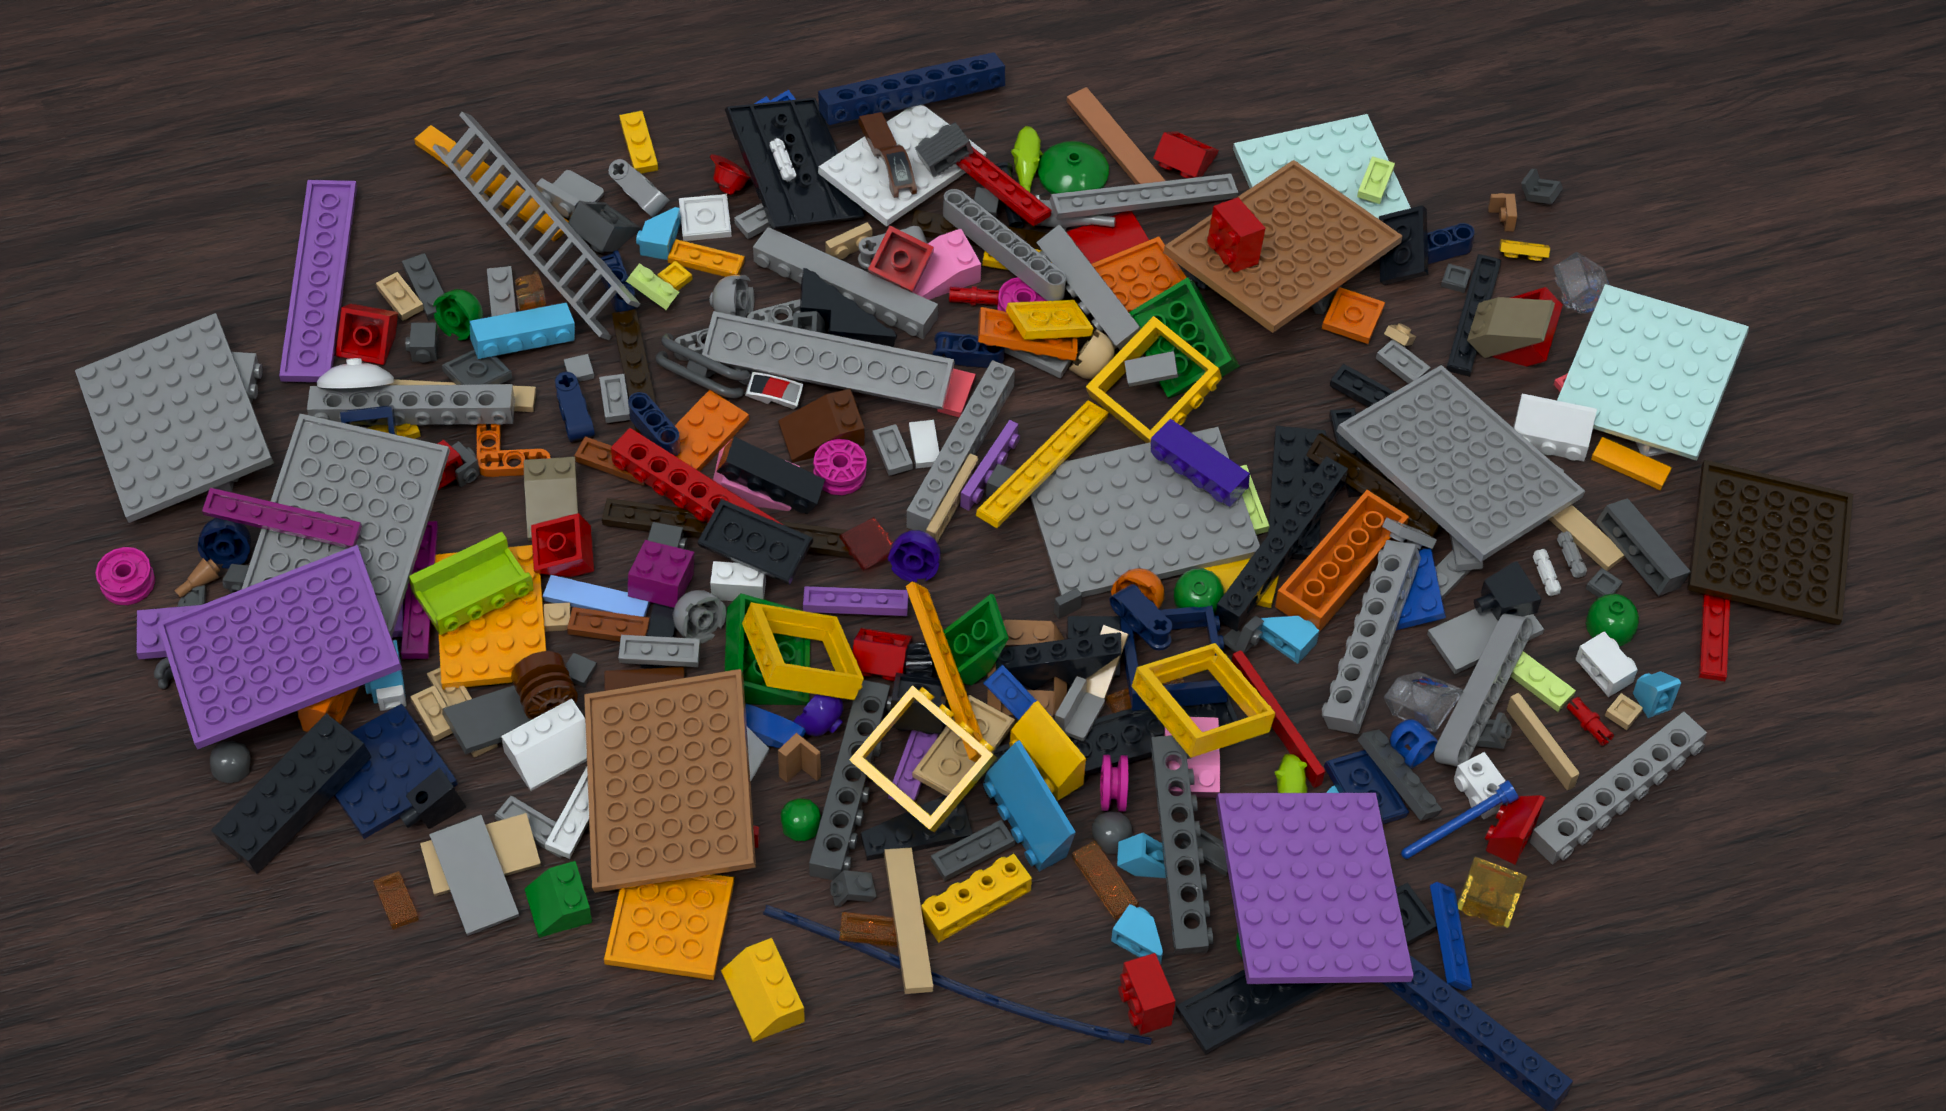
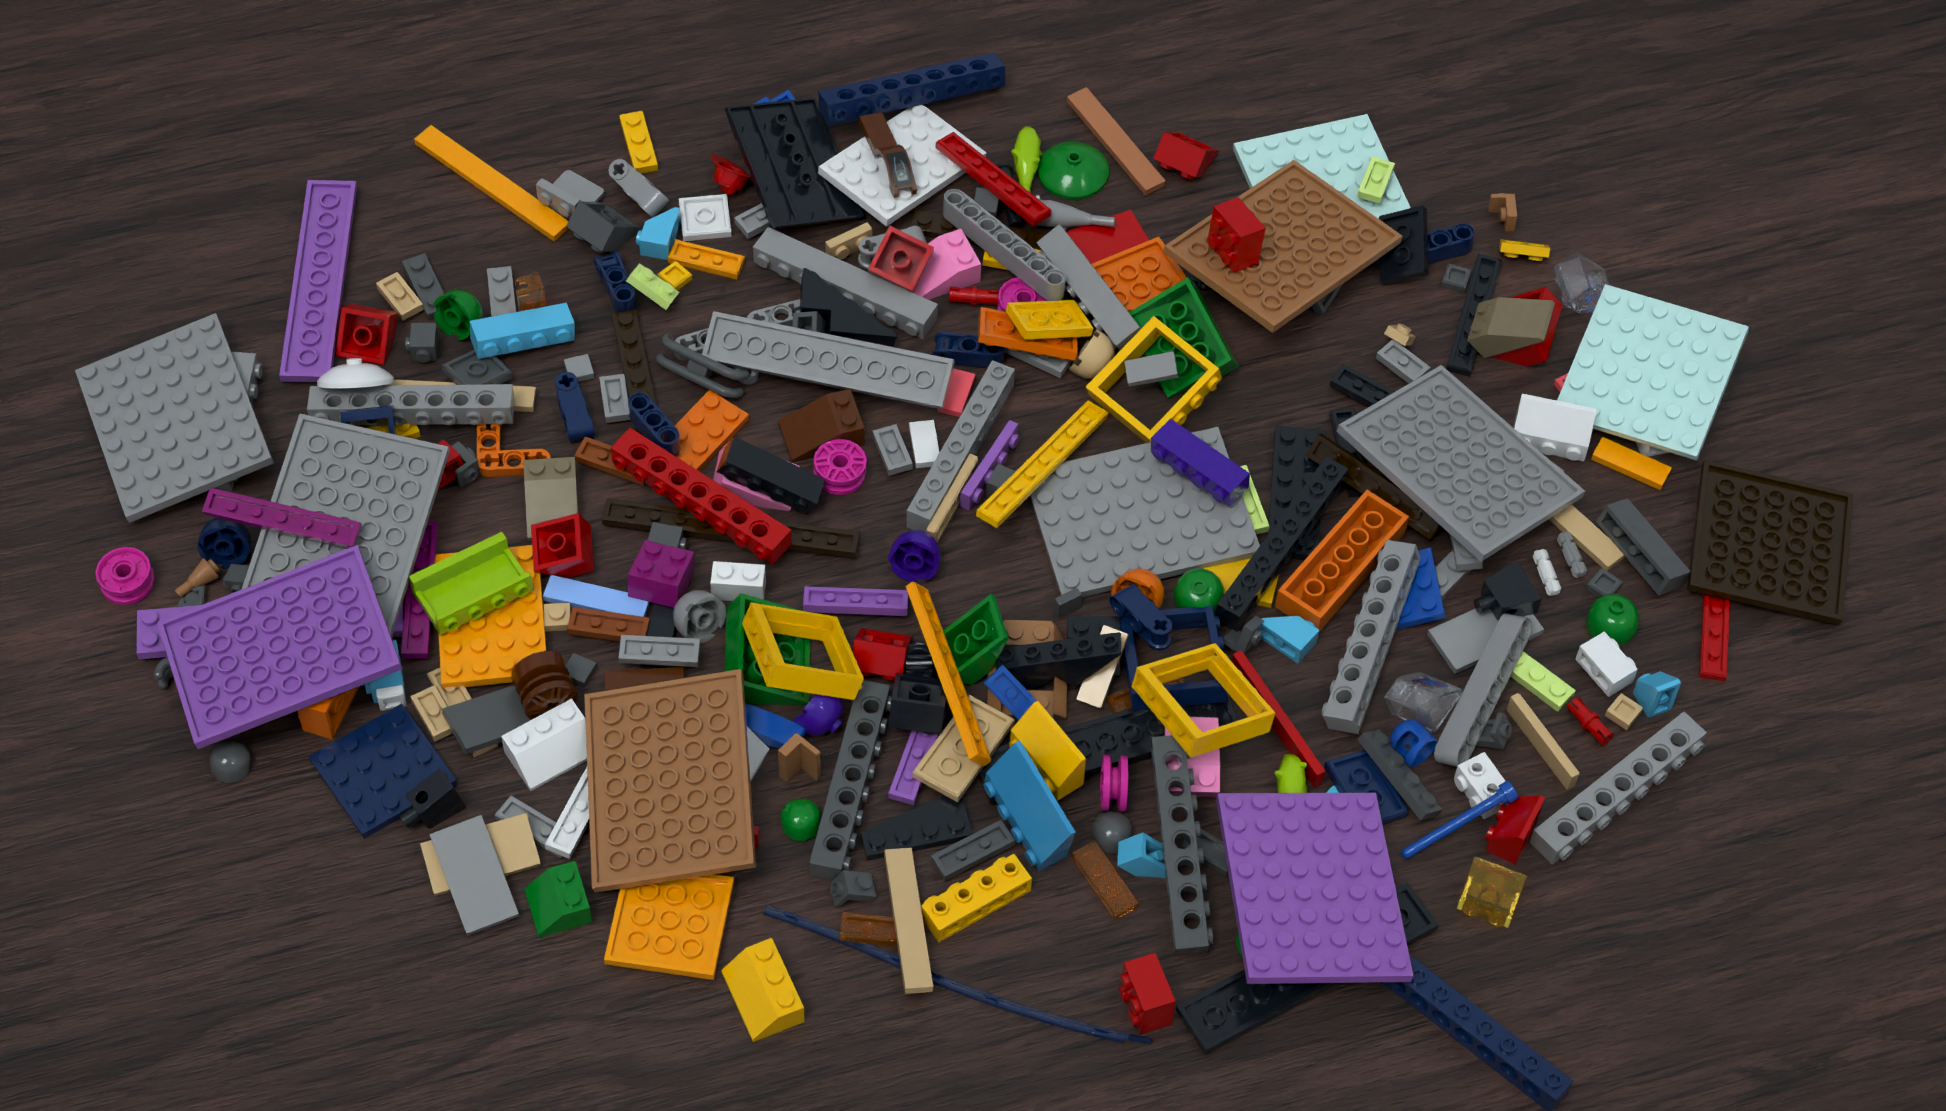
(291, 793): black brick -> none
(395, 900): clear orange tile -> none
(499, 196): light grey ladder -> none
(733, 296): light grey cylinder -> none
(755, 541): black tile -> none
(774, 388): slope -> none
(782, 159): white axle -> none
(867, 543): clear red piece -> none
(932, 821): yellow window -> none
(944, 149): dark grey brick -> none
(1078, 710): light grey panel -> none
(1137, 933): medium azure slope -> none
(1143, 196): light grey plate -> none
(1353, 315): orange plate -> none
(1414, 536): light grey plate -> none
(1450, 936): blue tile -> none
(1540, 189): dark grey bracket -> none

